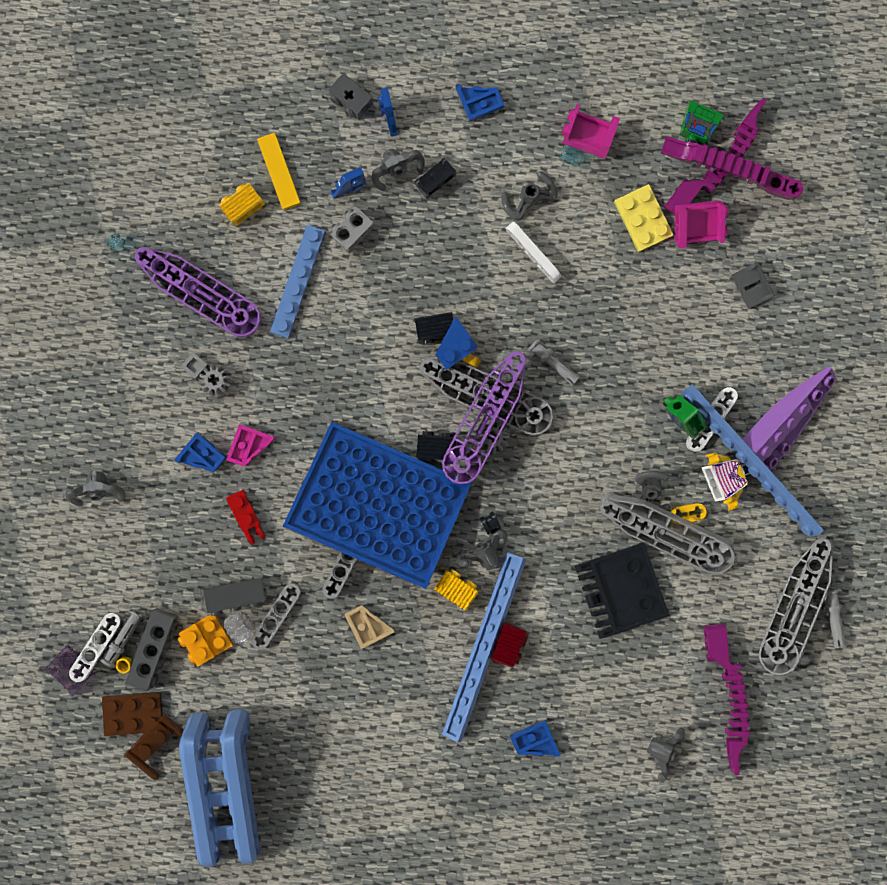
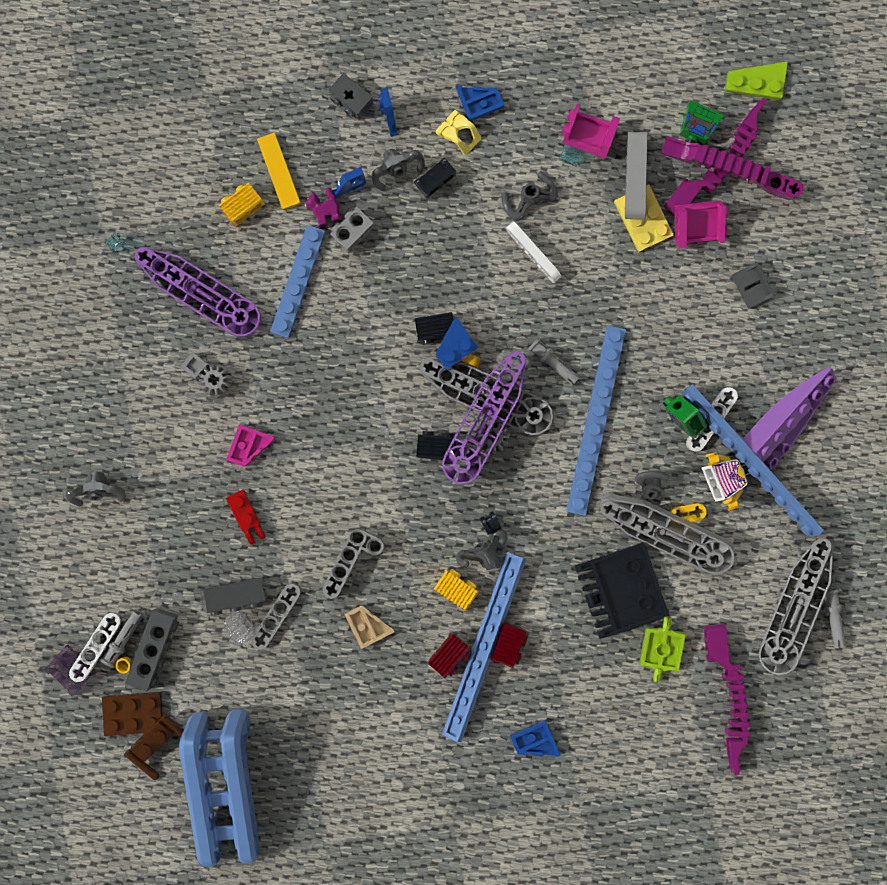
(201, 454): blue wing -> none
(205, 640): light orange plate -> none
(327, 209): none -> magenta animal
(377, 505): blue plate -> none
(449, 655): none -> dark red brick
(450, 128): none -> light yellow piece
(596, 420): none -> medium blue plate
(636, 175): none -> light grey beam
(662, 649): none -> lime plate
(665, 752): dark grey piece -> none
(758, 81): none -> lime wing

